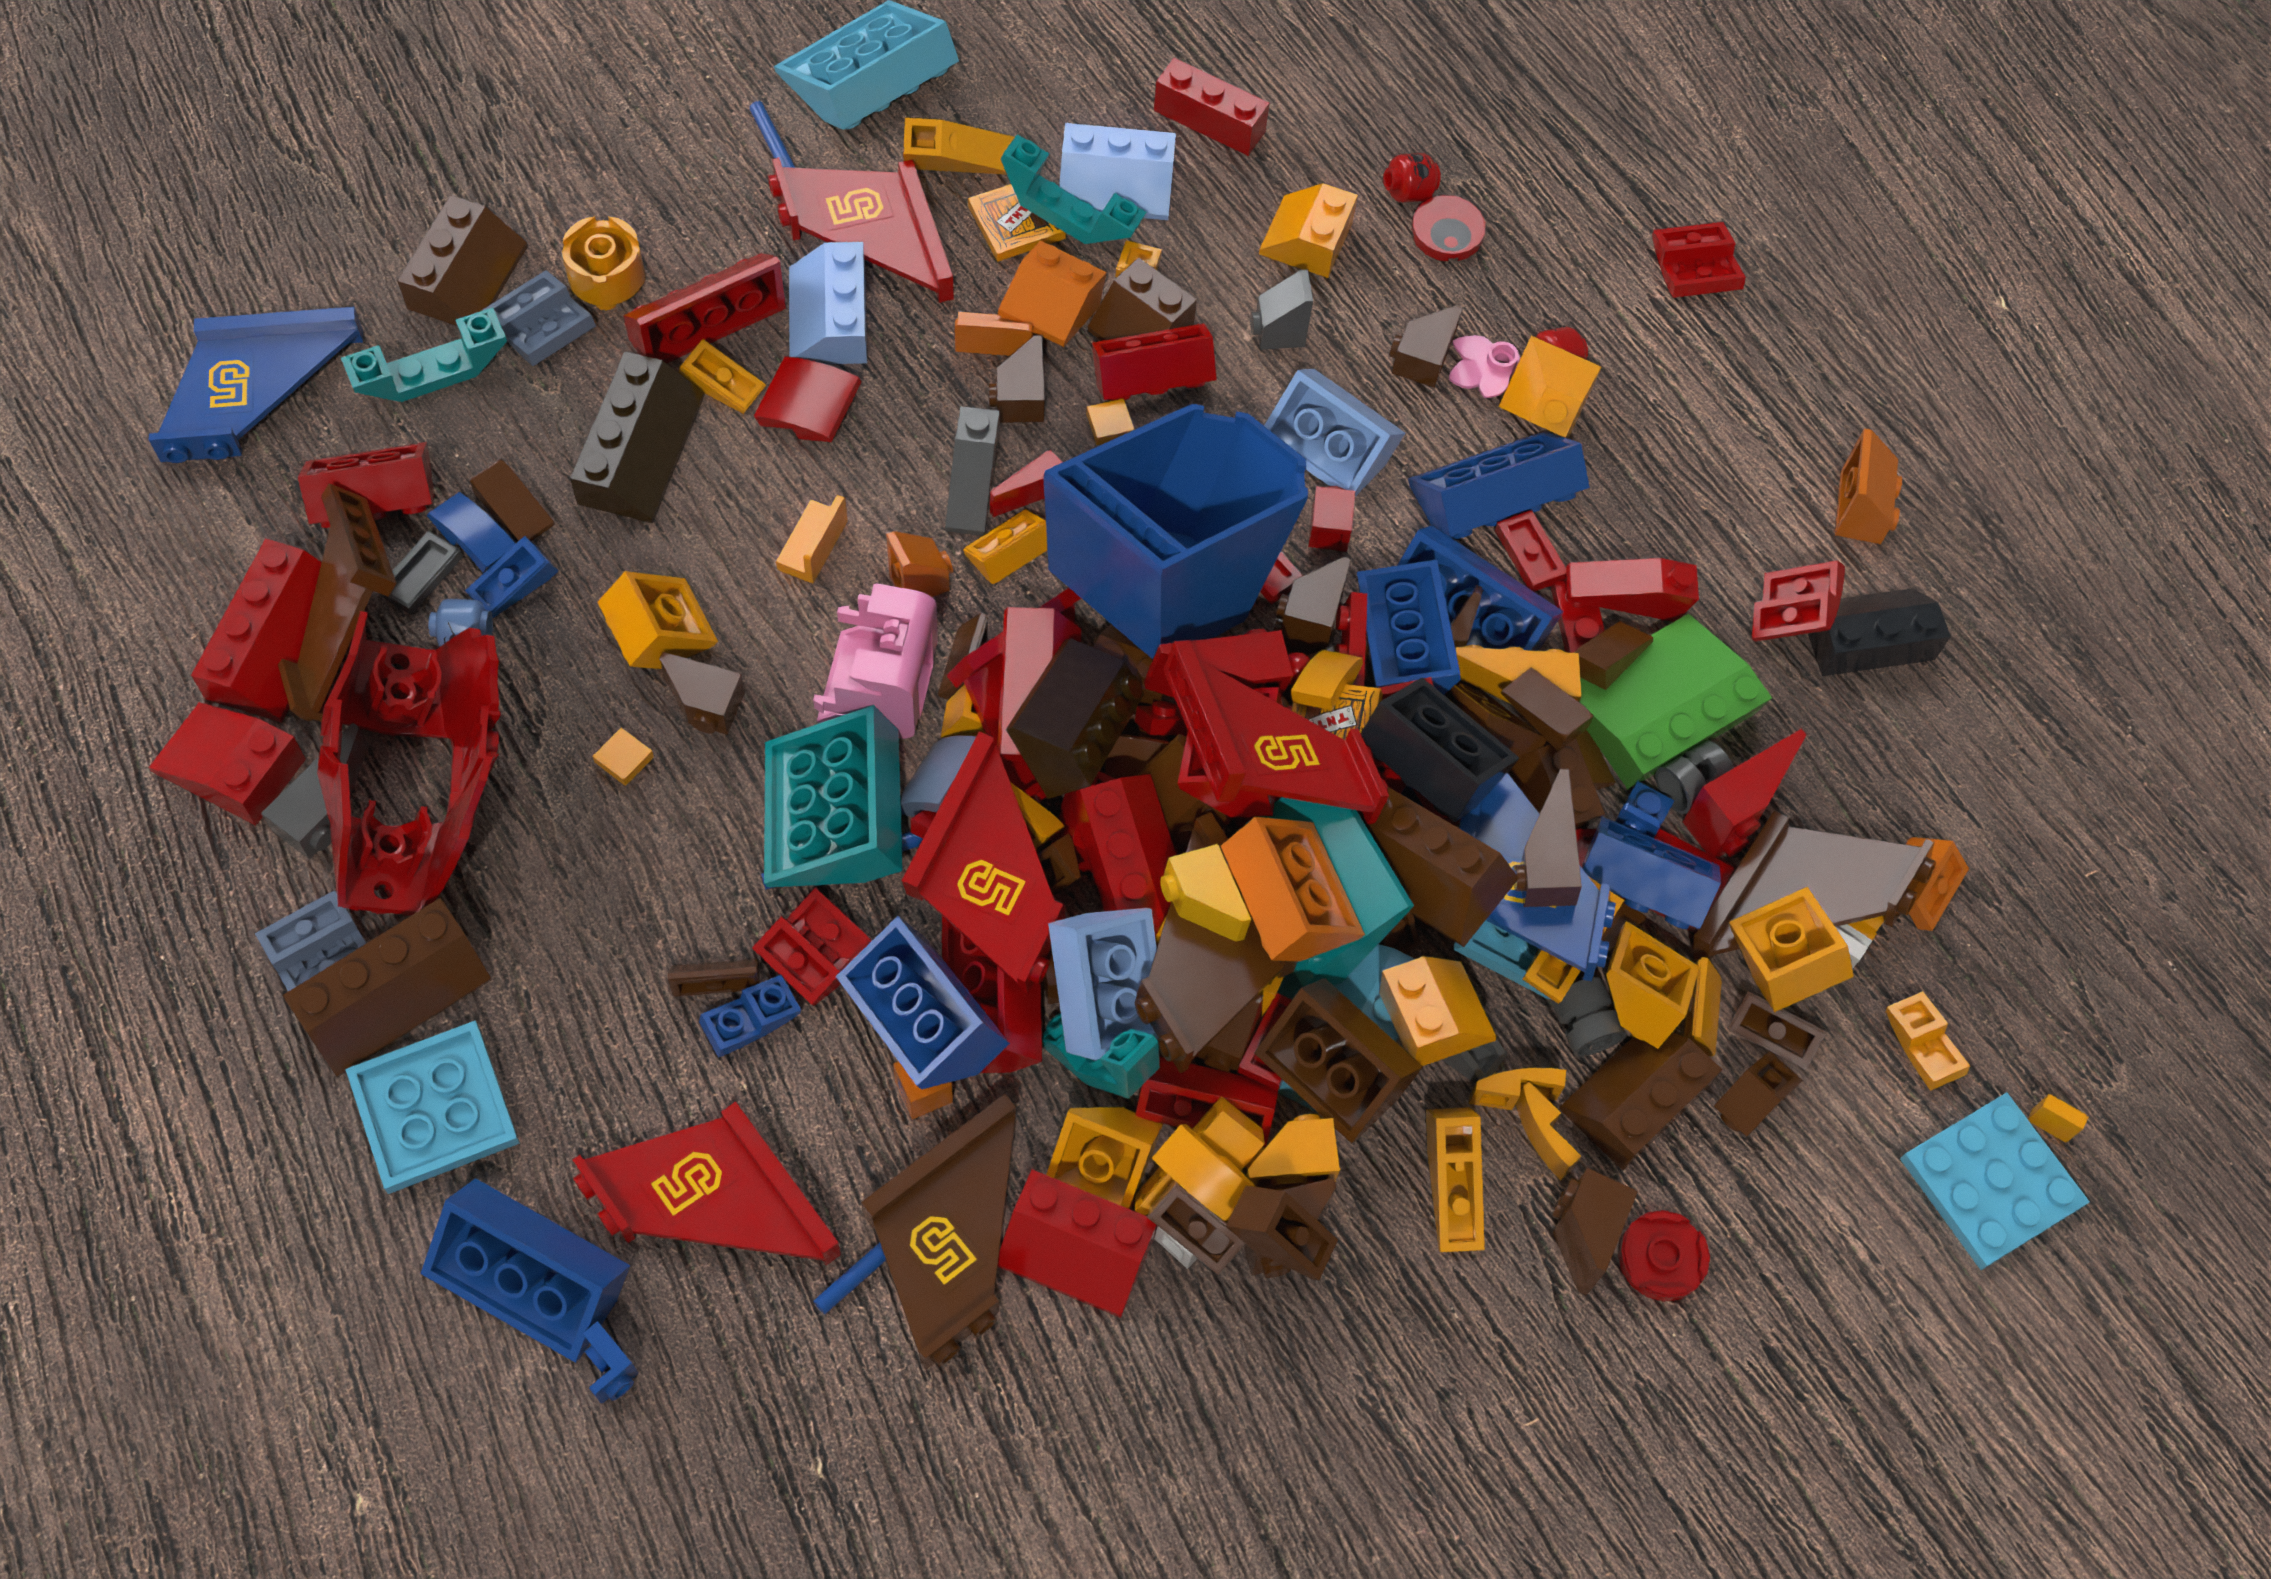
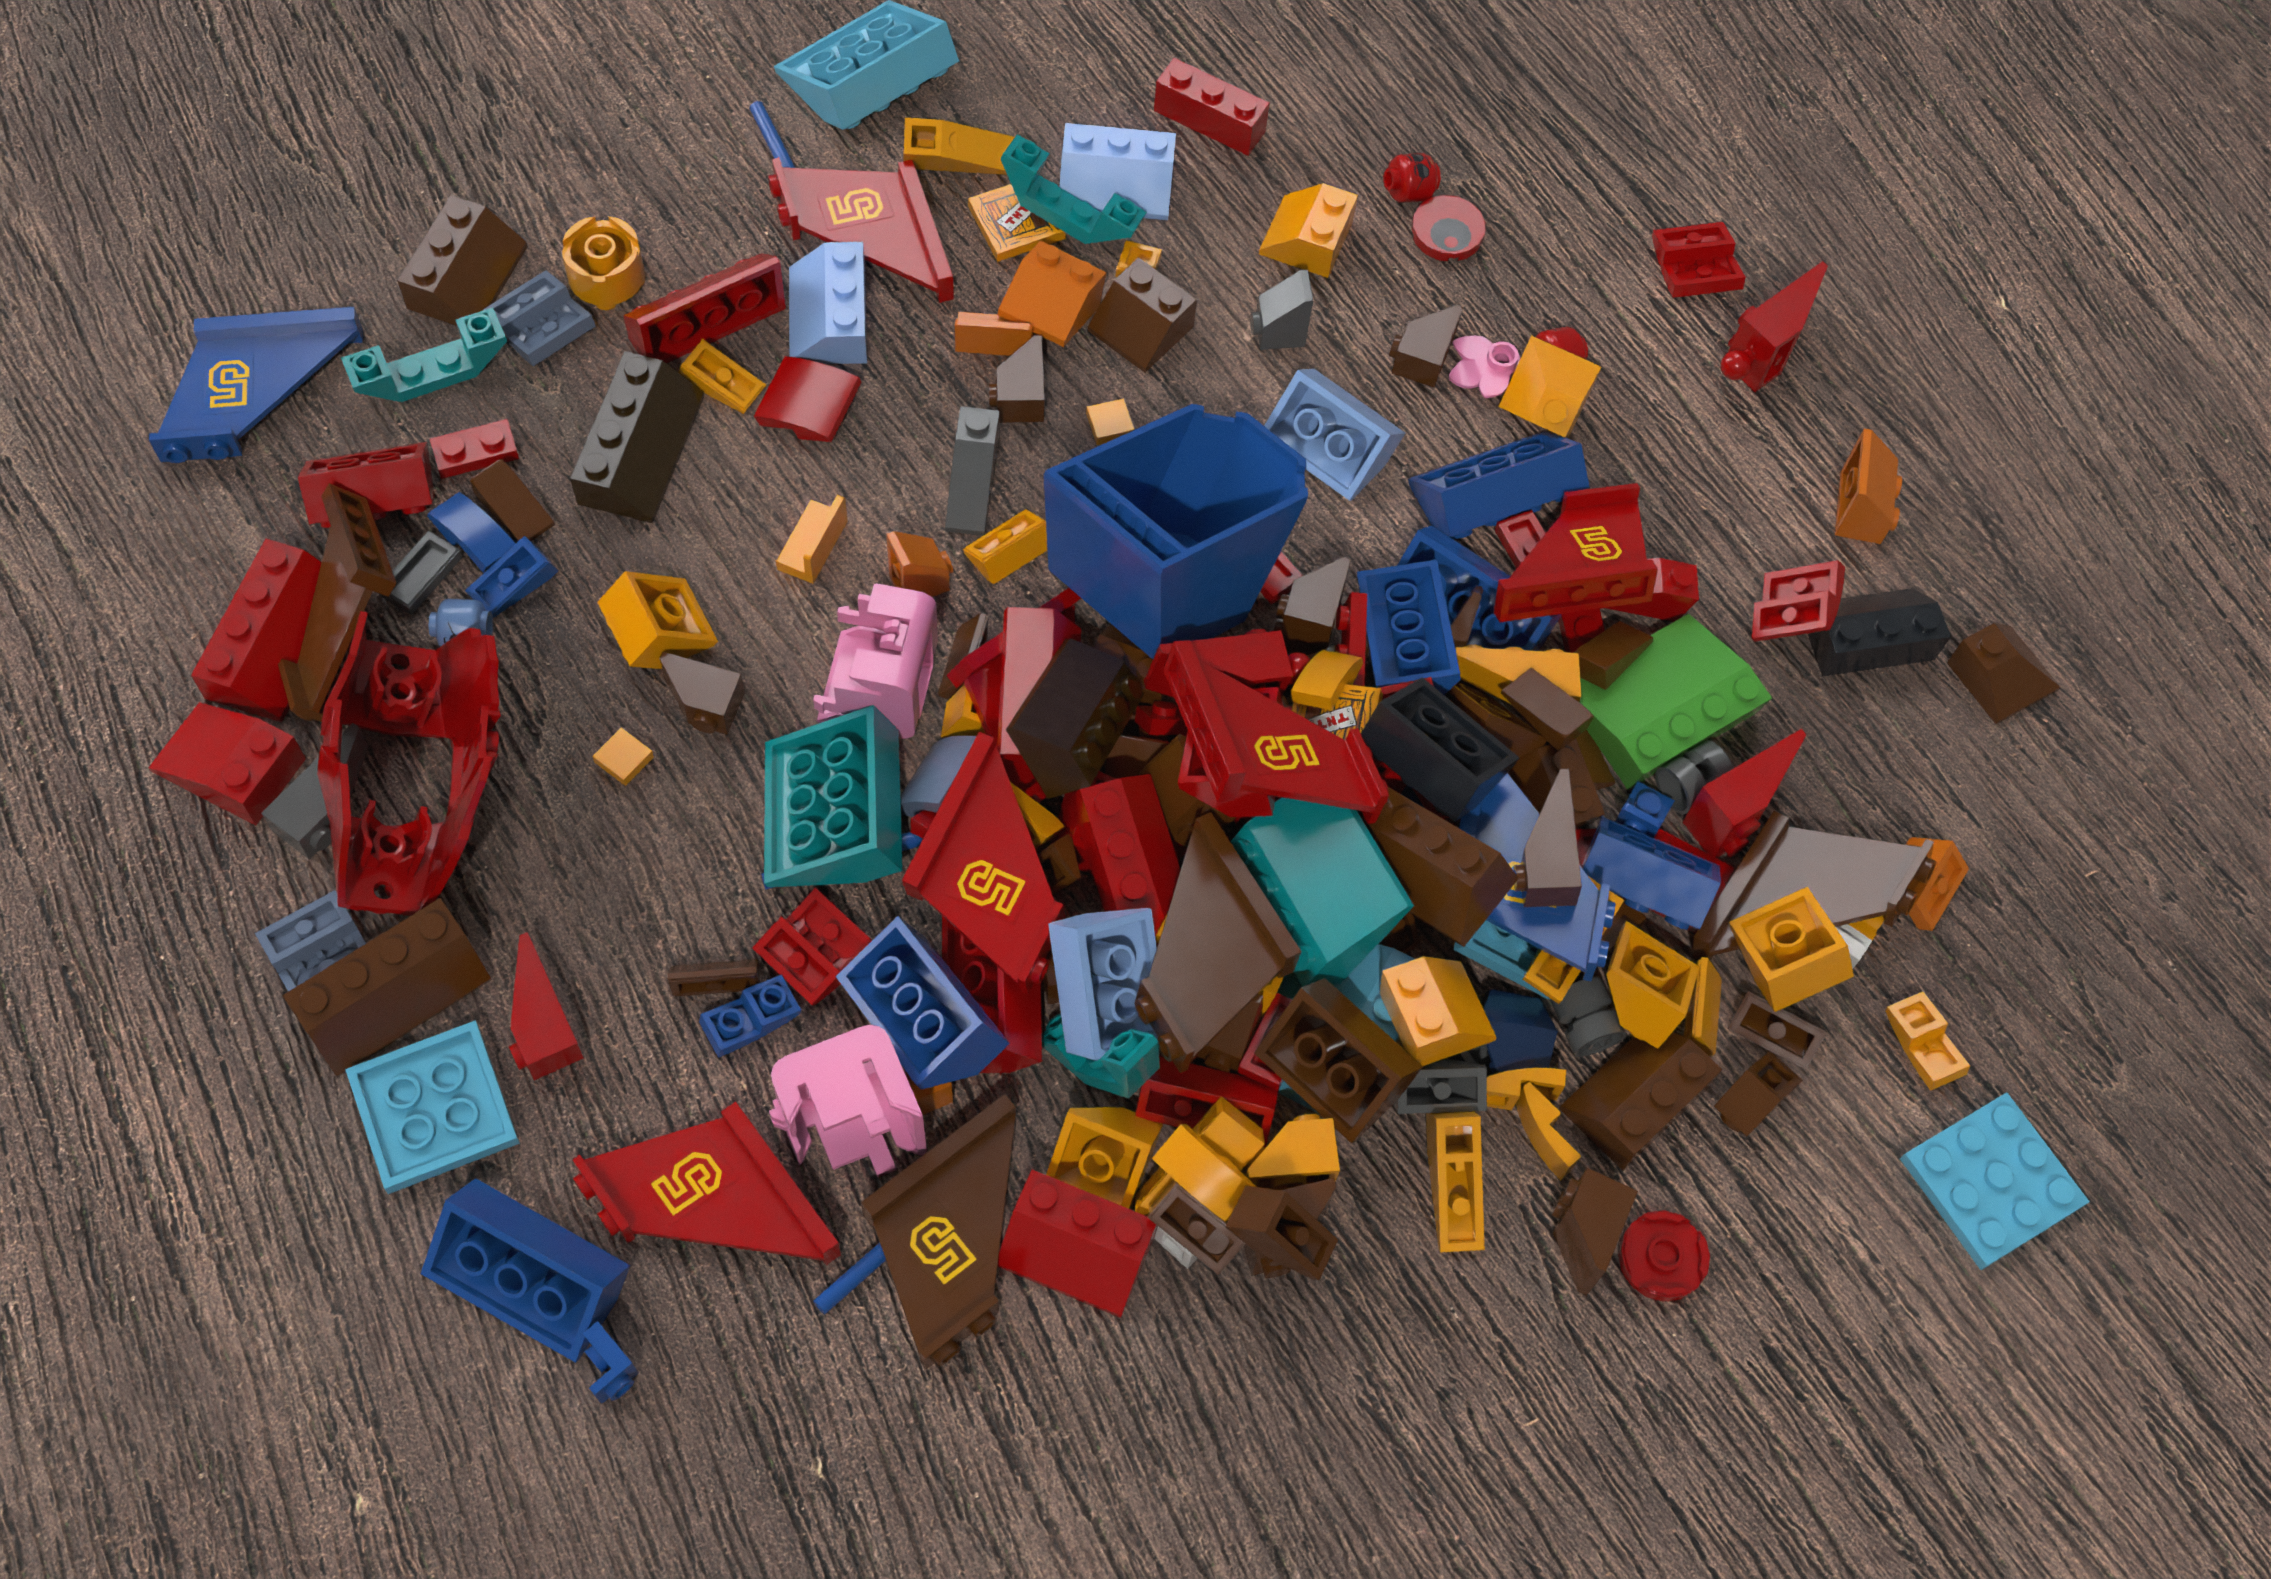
(473, 448): none -> plate
(537, 1019): none -> red slope
(848, 1099): none -> bright pink piece
(1022, 487): red slope -> none
(1154, 362): red brick -> none
(1206, 892): yellow slope -> none
(1291, 888): orange slope -> none
(1331, 518): brick -> none
(1446, 1087): none -> dark grey slope
(1522, 1032): none -> dark blue slope
(1584, 560): none -> red piece
(1771, 331): none -> red slope
(2001, 671): none -> reddish brown slope
(2058, 1118): light orange tile -> none

